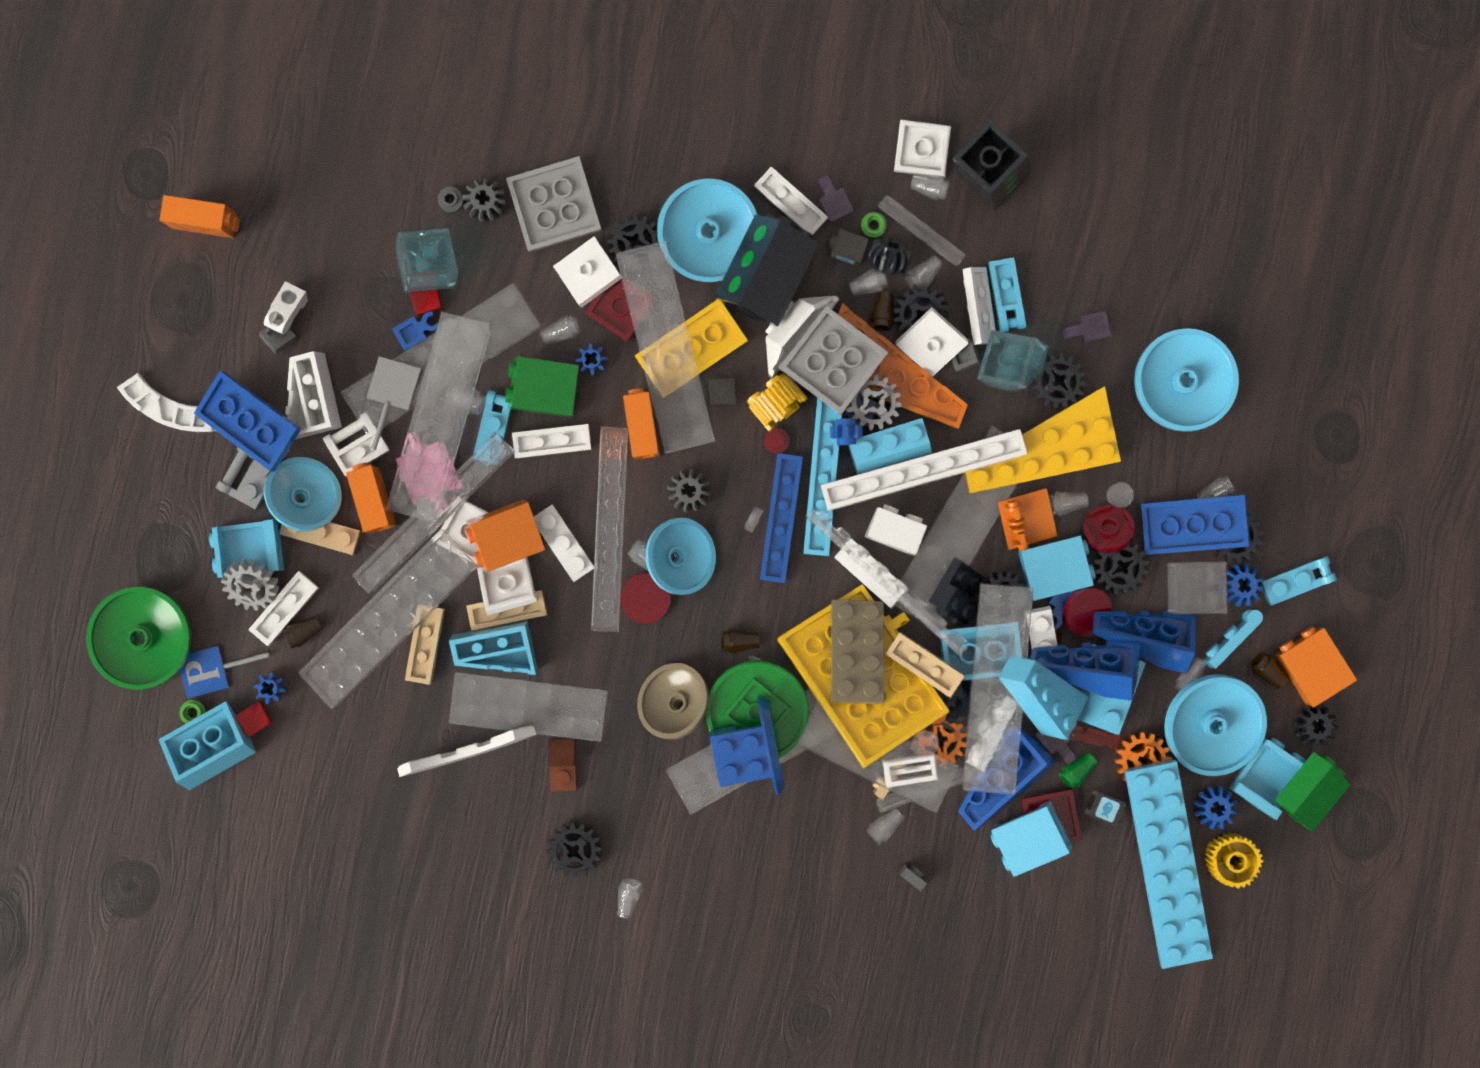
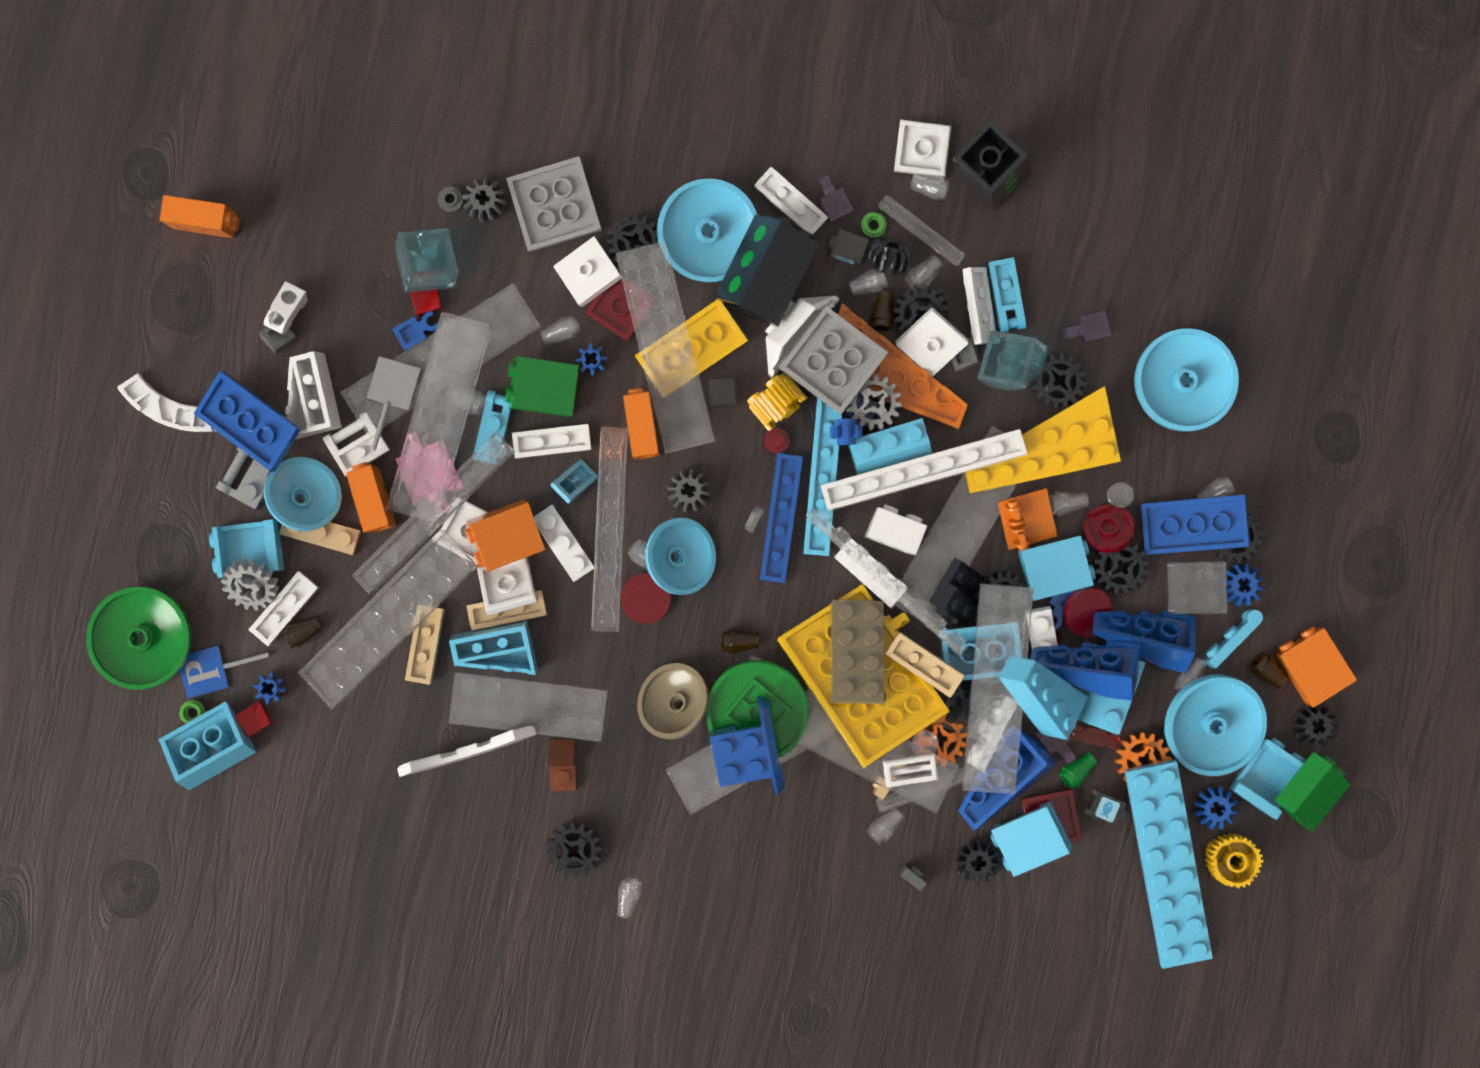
(574, 481): none -> medium azure slope
(971, 855): none -> black gear
(1297, 581): medium azure plate -> none

